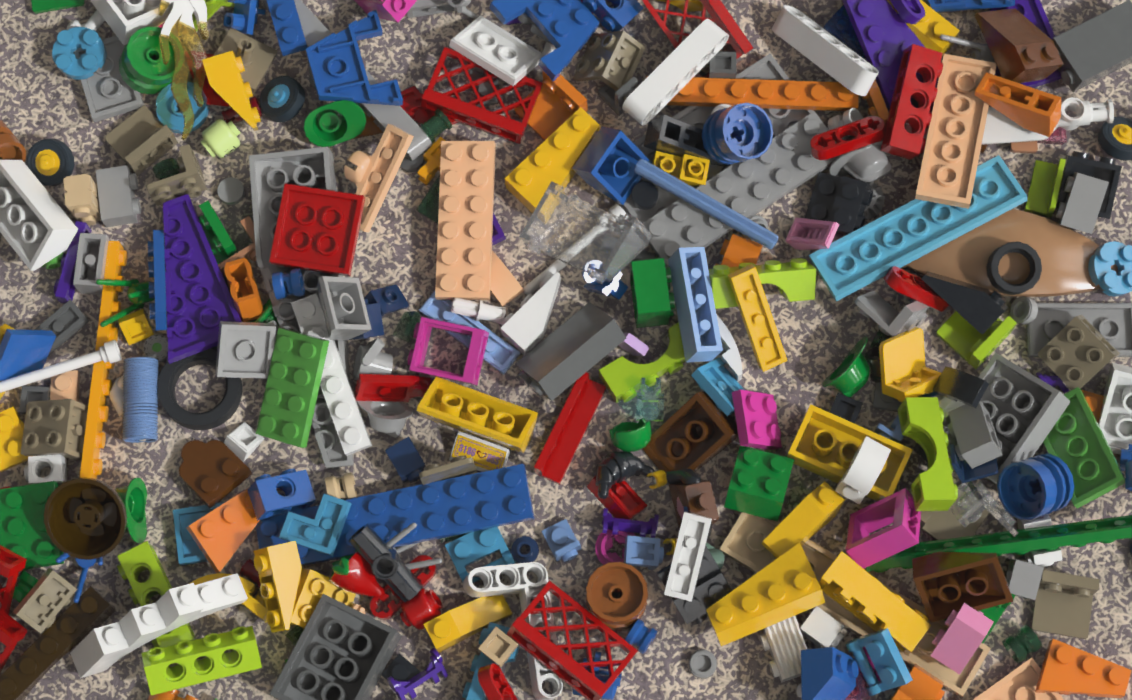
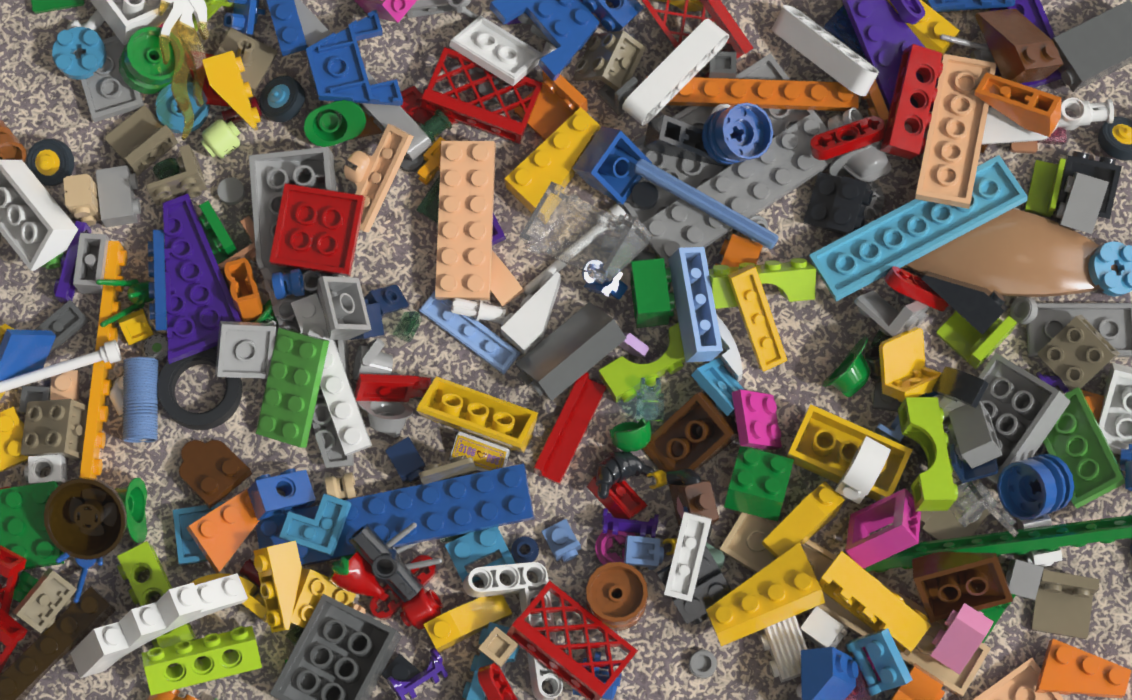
(243, 441): white slope -> none
(474, 358): dark pink window -> none
(641, 636): blue wheel -> none
(686, 168): yellow slope -> none
(805, 234): bright pink slope -> none
(846, 407): black plate -> none
(1022, 643): clear green wheel -> none
(1034, 262): black tyre -> none

